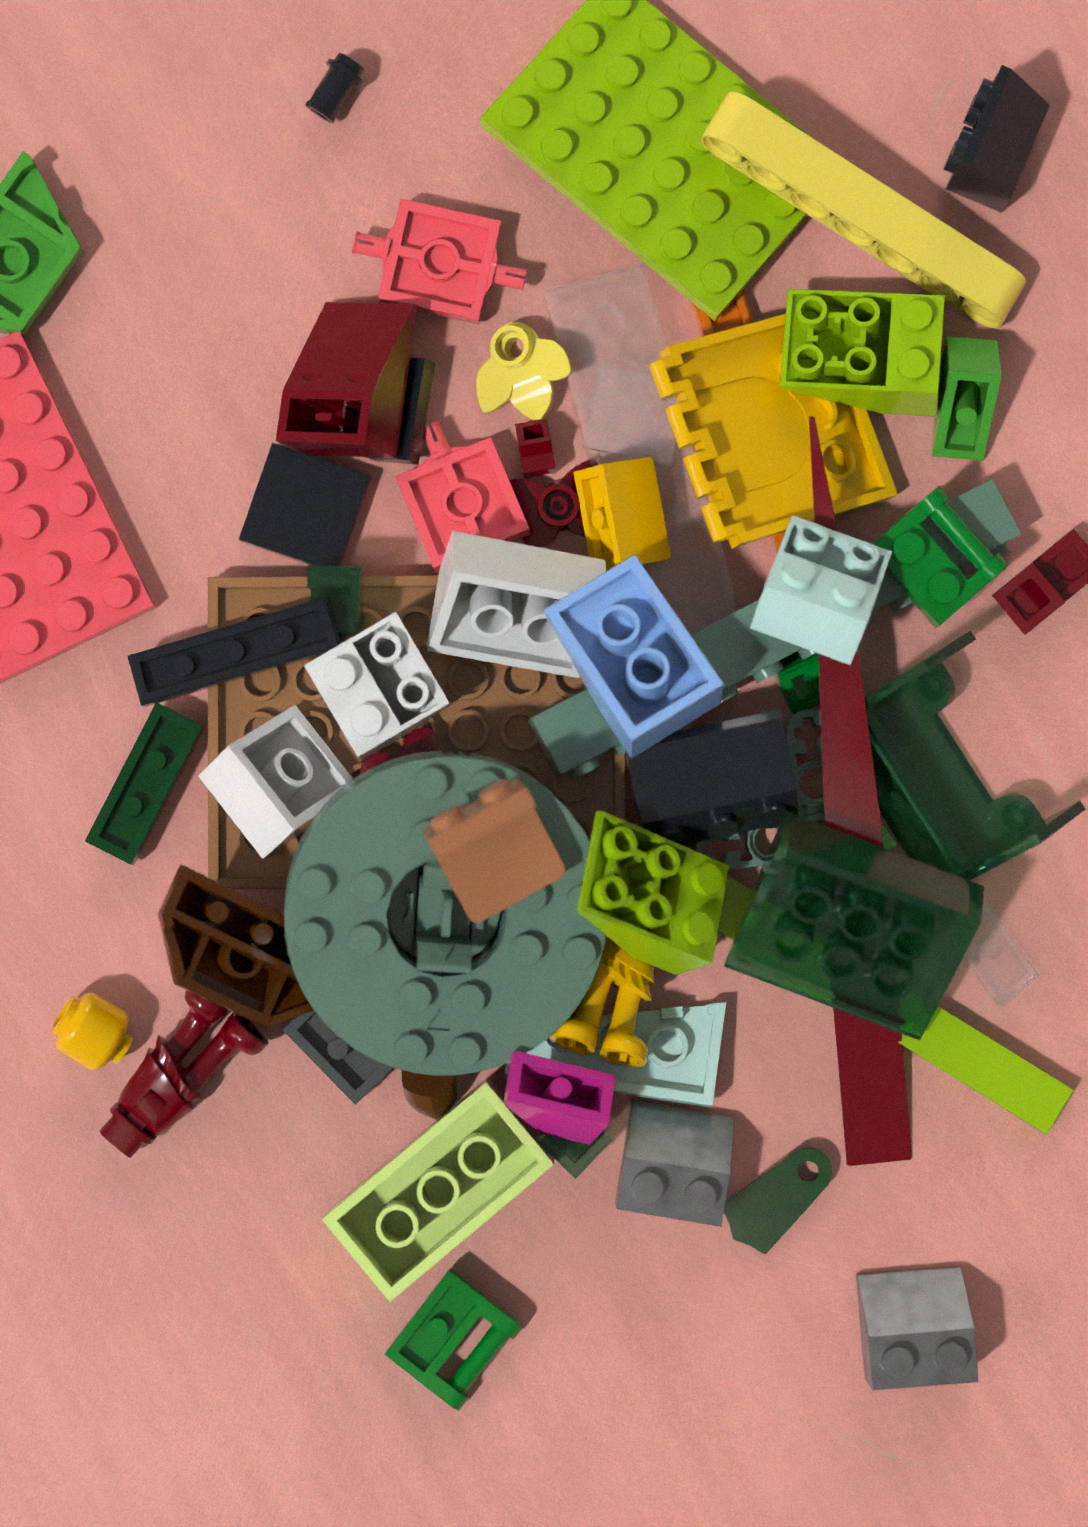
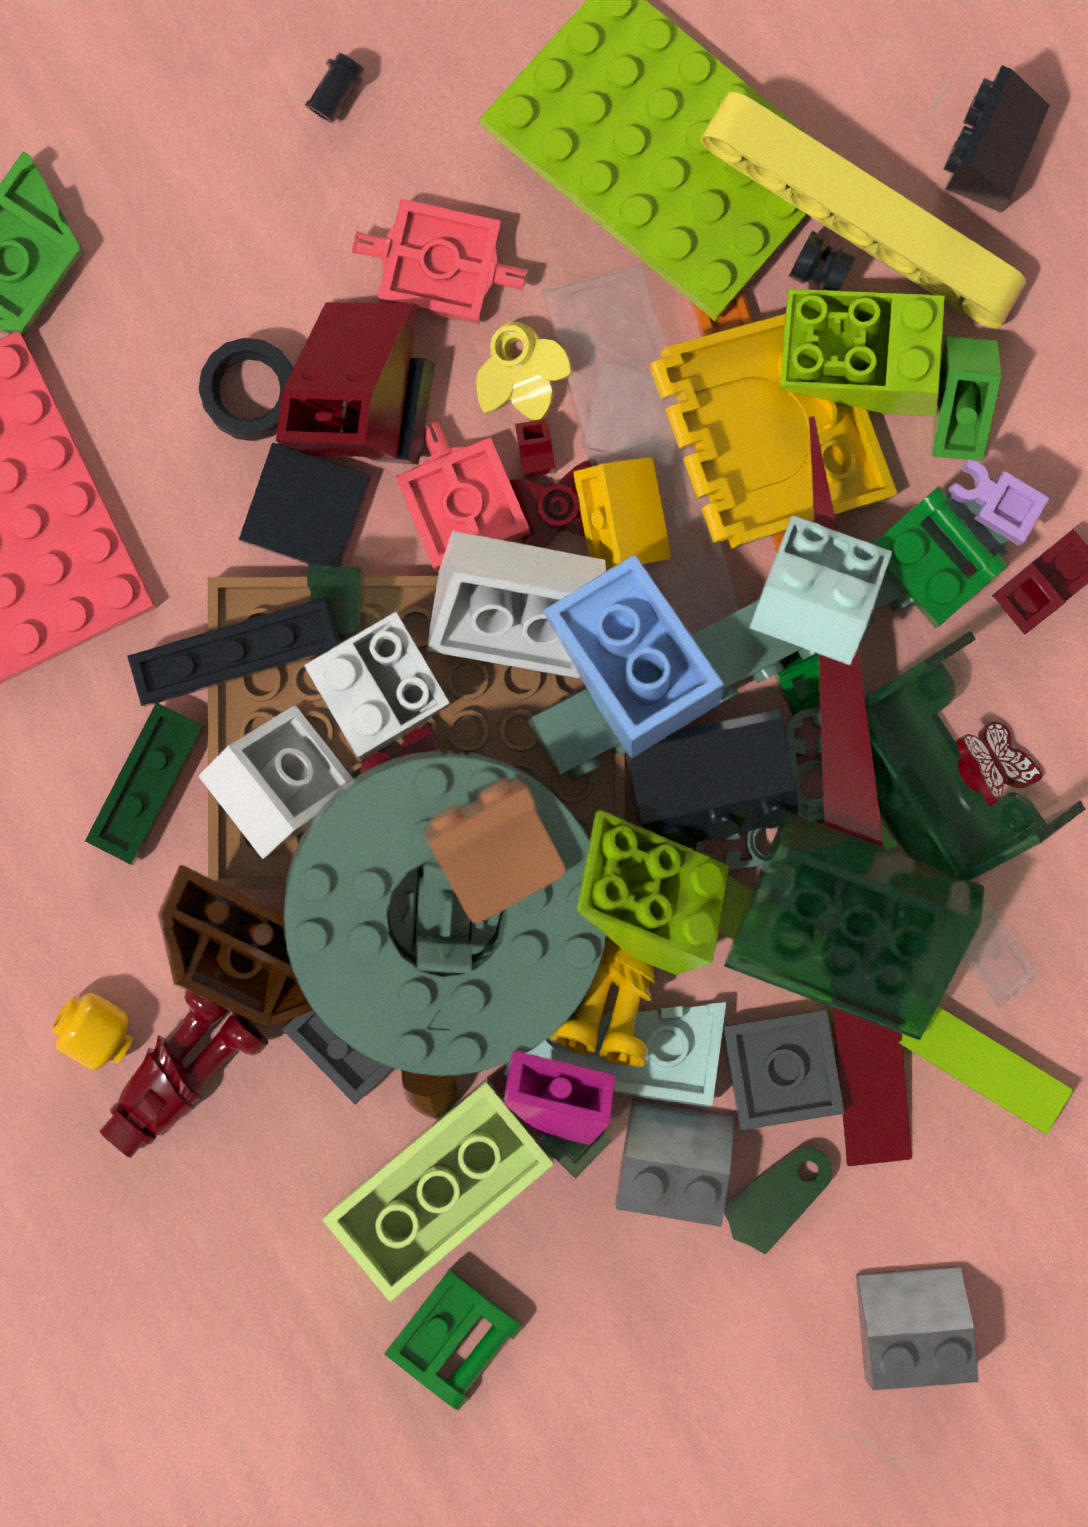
(213, 372): none -> black tyre
(783, 1069): none -> dark grey plate
(834, 270): none -> black wheel
(991, 762): none -> dark red animal
(1006, 504): none -> lavender plate

